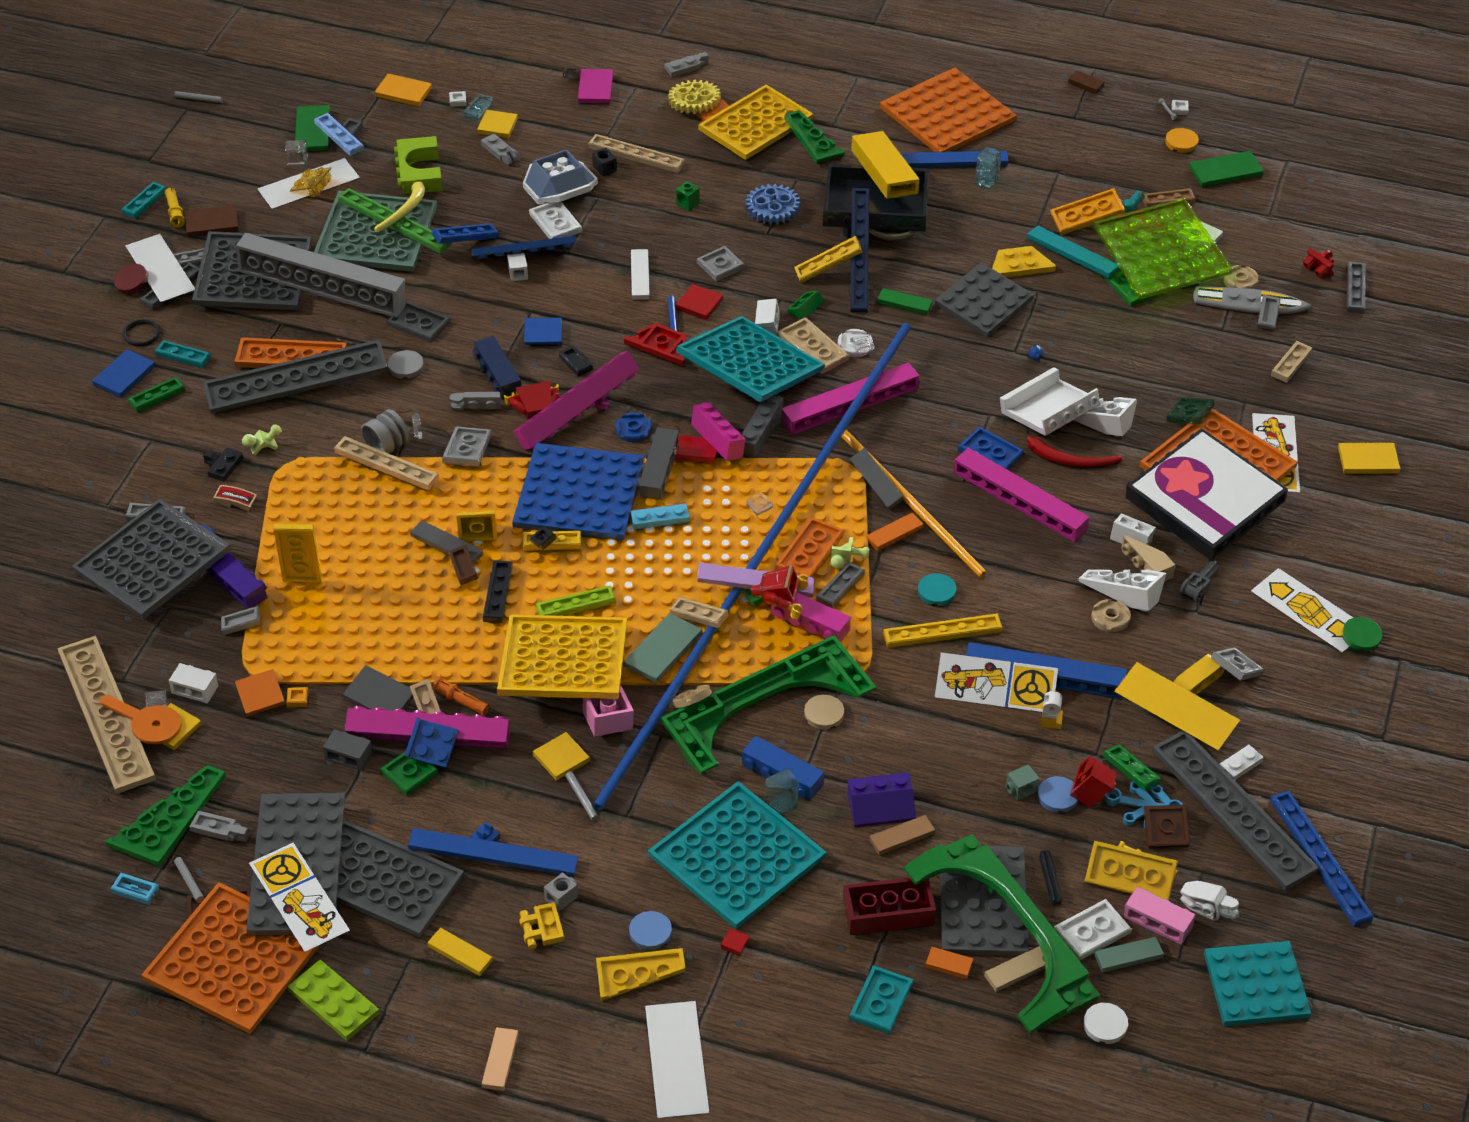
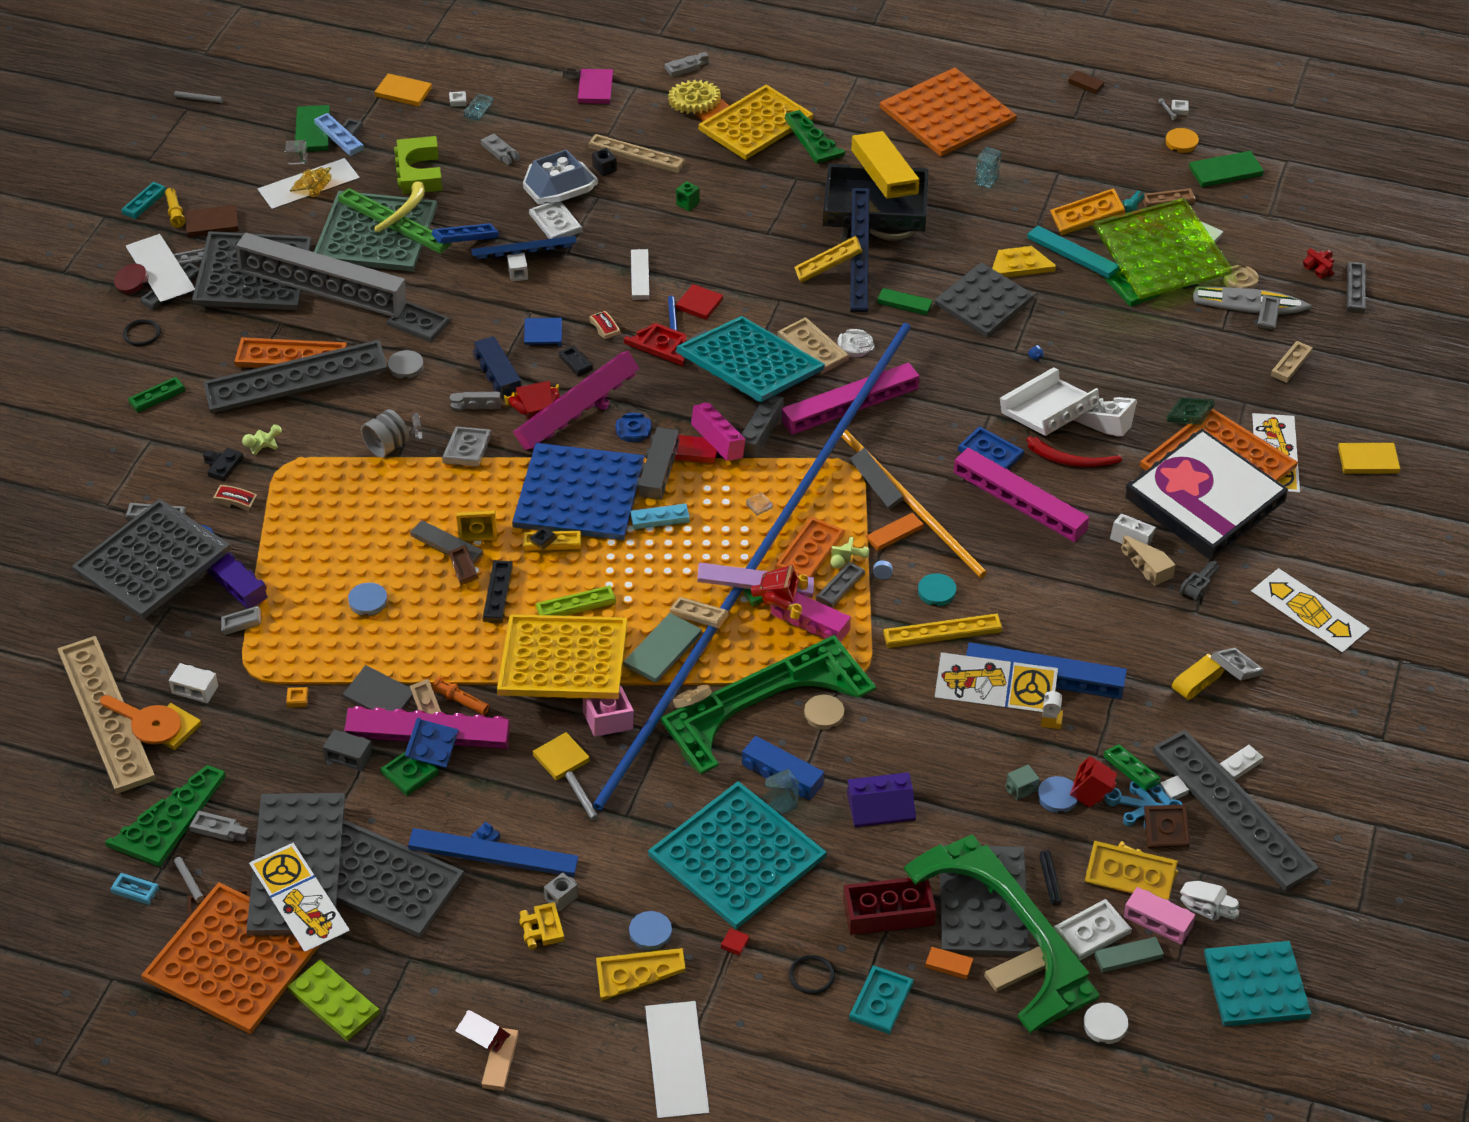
(123, 373): blue tile -> none
(156, 698): clear tile -> none
(183, 354): teal tile -> none
(260, 692): orange tile -> none
(297, 552): yellow tile -> none
(367, 598): none -> medium blue tile
(386, 463): tan plate -> none
(460, 951): yellow tile -> none
(482, 1031): none -> hinge
(497, 123): yellow tile -> none
(605, 324): none -> slope
(720, 263): light grey tile -> none
(768, 315): white hinge -> none
(772, 204): medium blue gear -> none
(806, 304): green slope -> none
(809, 991): none -> black tyre
(882, 570): none -> light blue tile
(902, 835): medium nougat tile -> none
(947, 159): blue tile -> none
(1107, 623): tan tile -> none
(1132, 589): white wedge -> none
(1174, 788): none -> white tile
(1177, 706): yellow sticker -> none
(1318, 852): blue tile -> none
(1362, 634): green tile -> none

